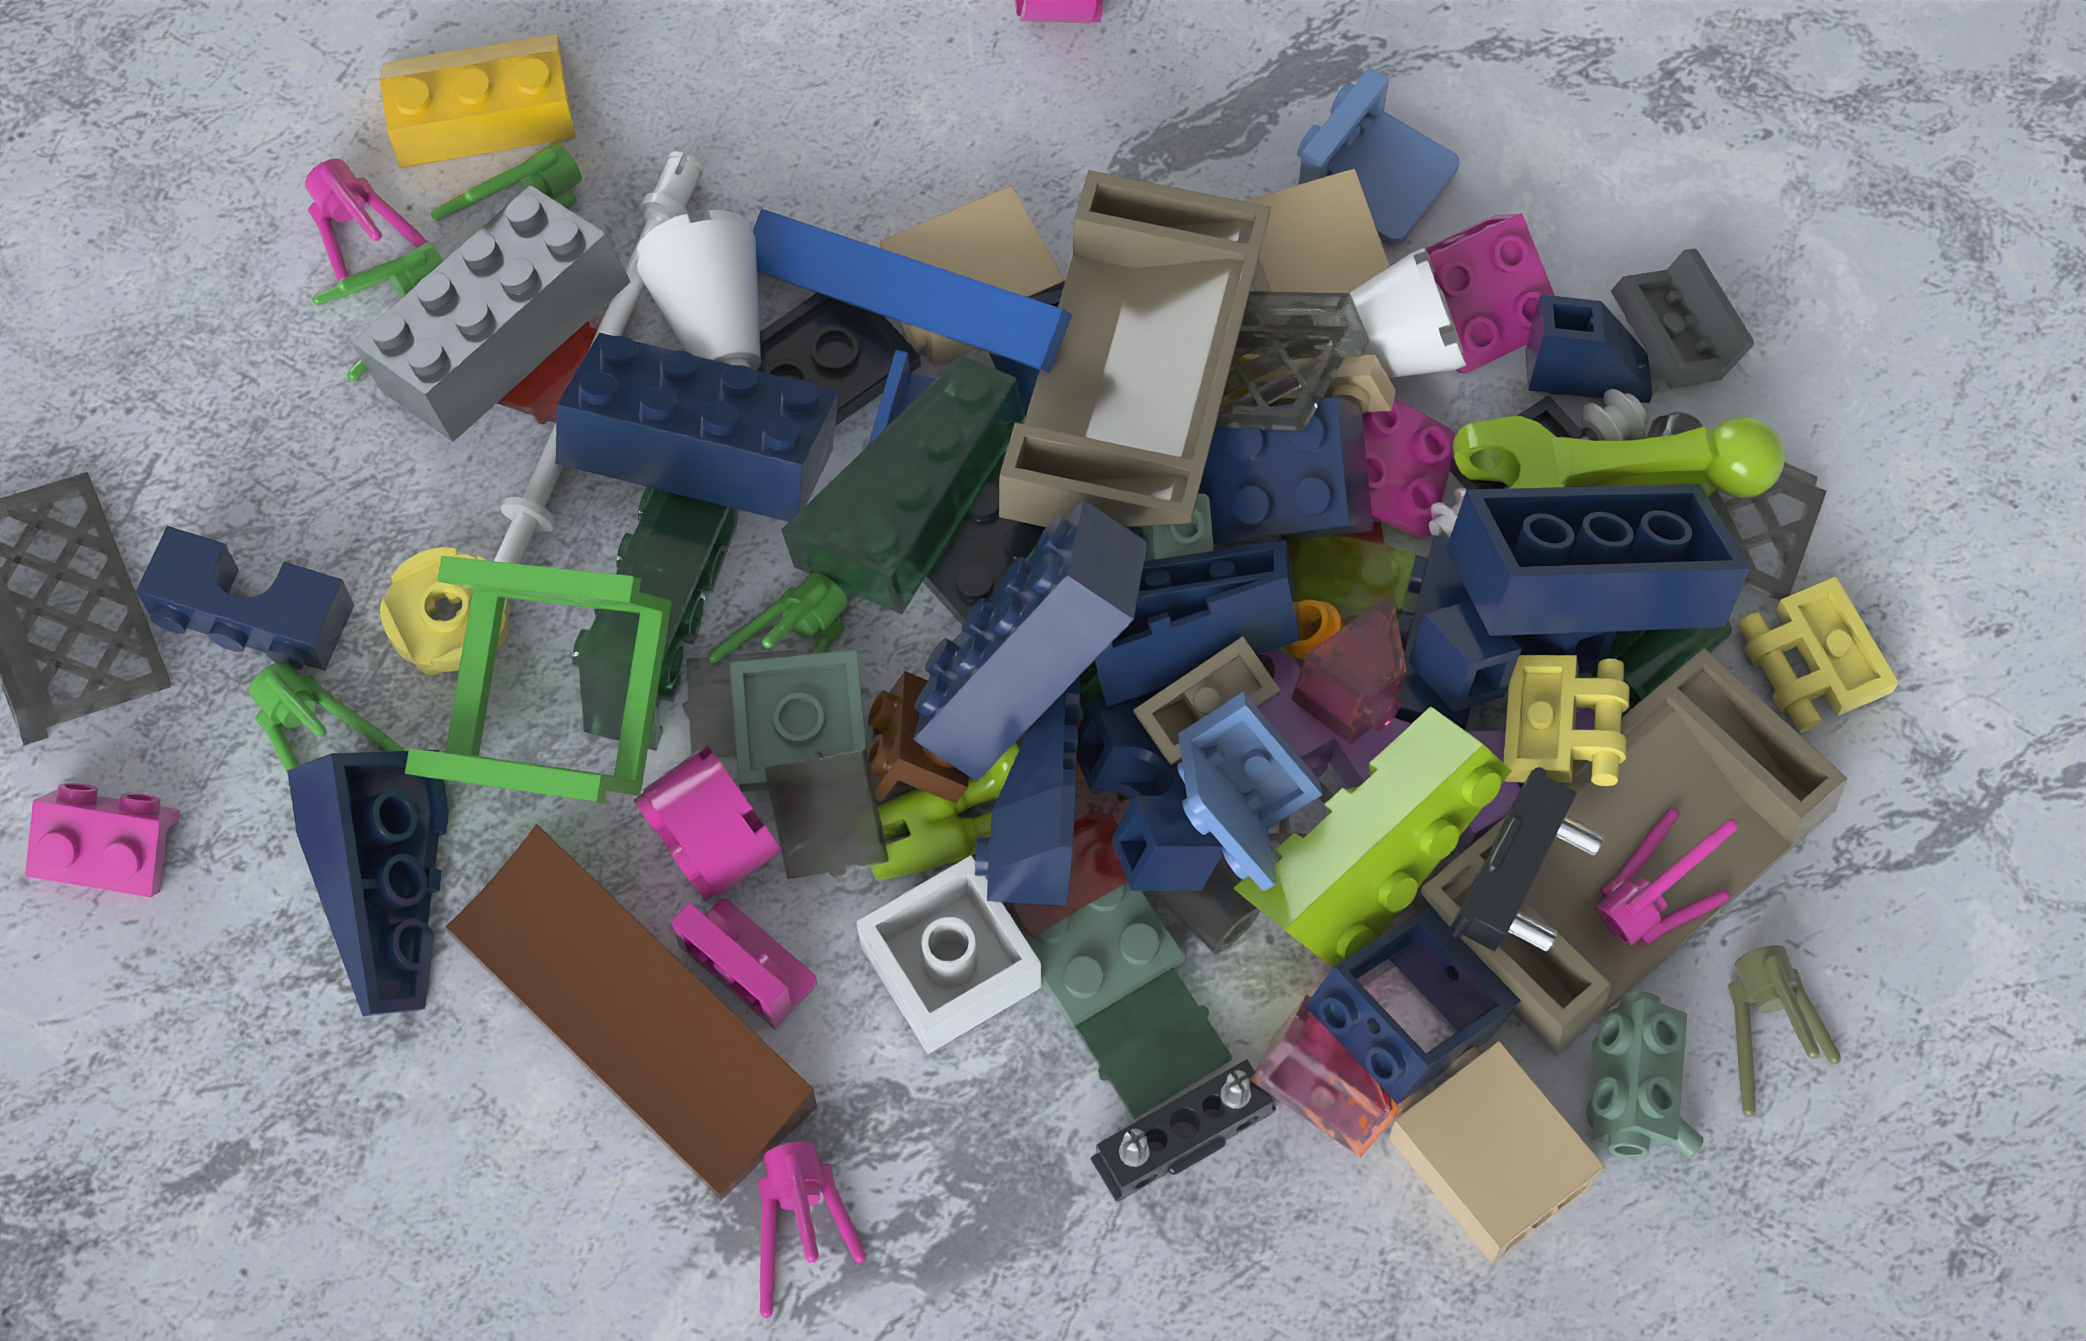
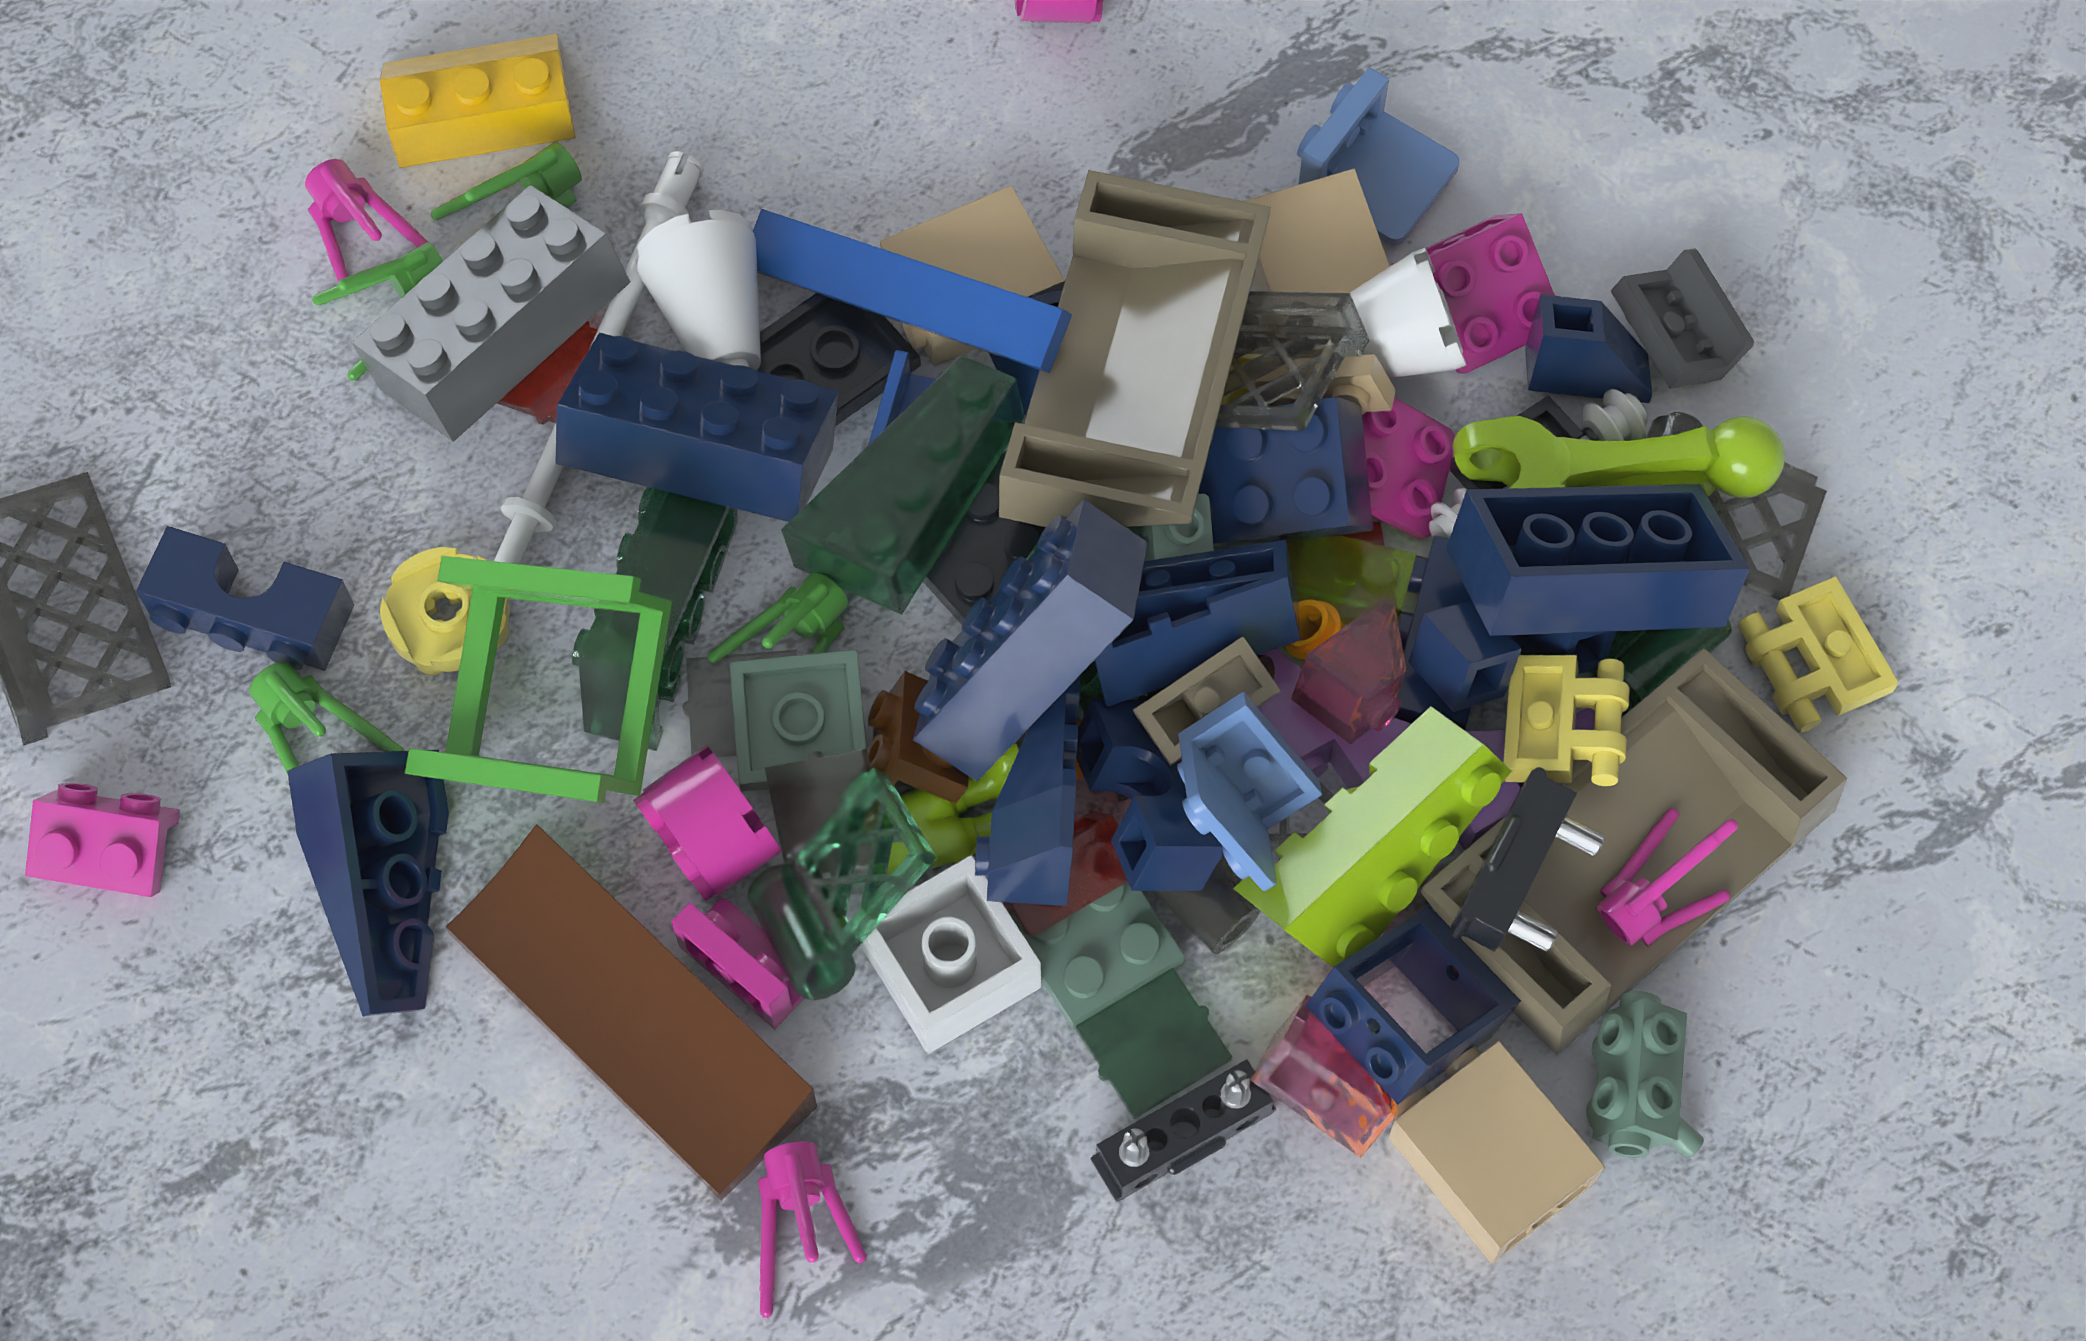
(808, 912): none -> clear green piece
(1773, 986): olive plant -> none

